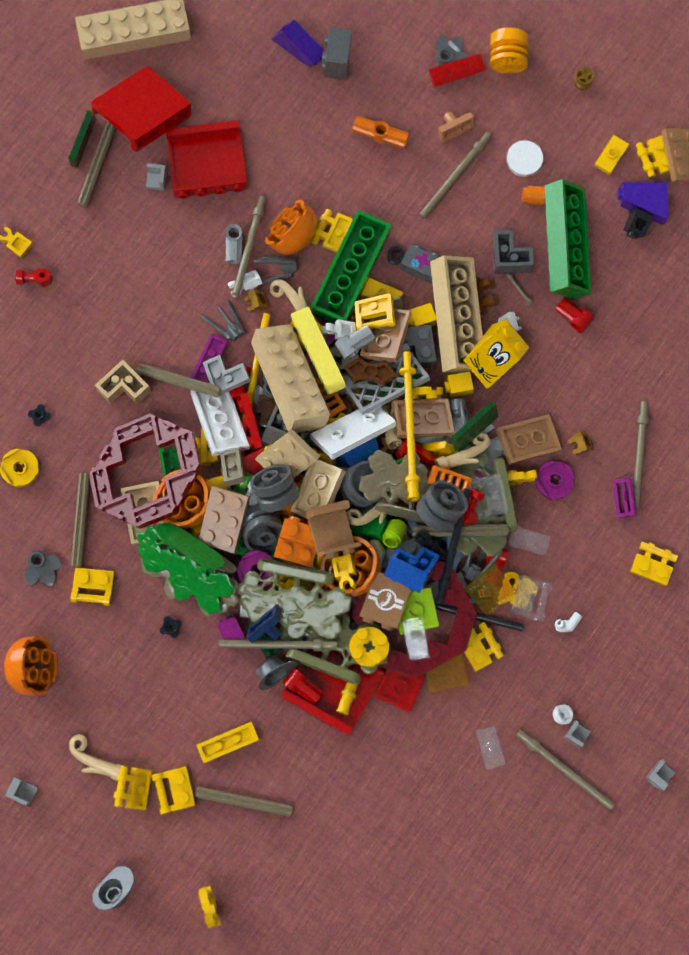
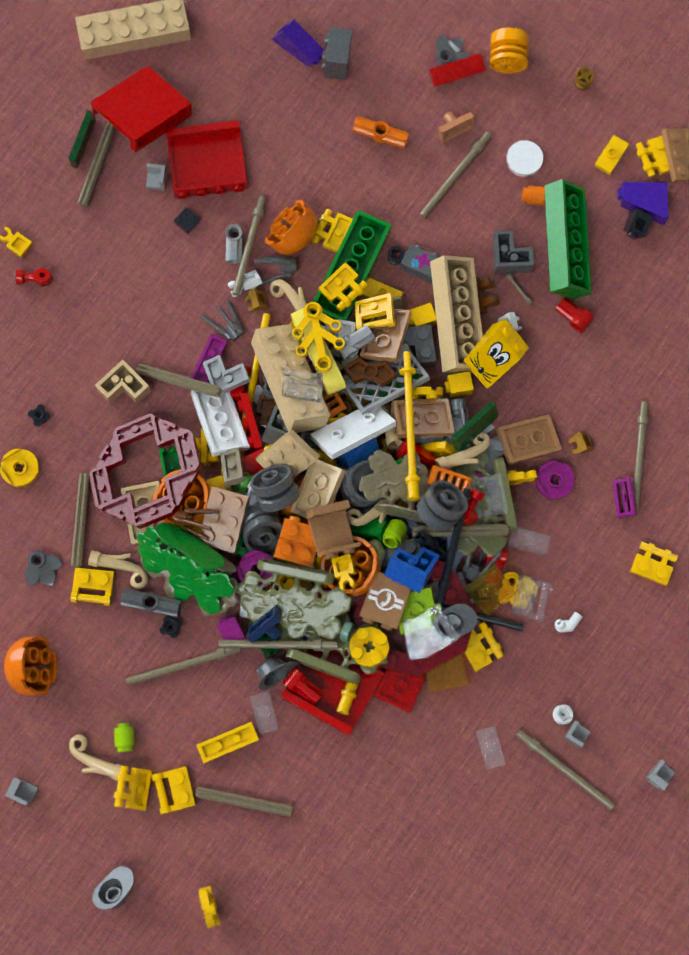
(118, 562): none -> tan plant
(124, 737): none -> lime brick
(139, 601): none -> dark grey piece
(186, 220): none -> black tile
(186, 520): none -> reddish brown plant
(219, 654): none -> dark tan bar
(264, 713): none -> clear tile
(302, 385): none -> clear plate
(318, 334): none -> yellow plant
(339, 282): none -> yellow plate
(346, 631): none -> sand green tile
(429, 634): none -> clear plate
(460, 617): none -> dark grey piece

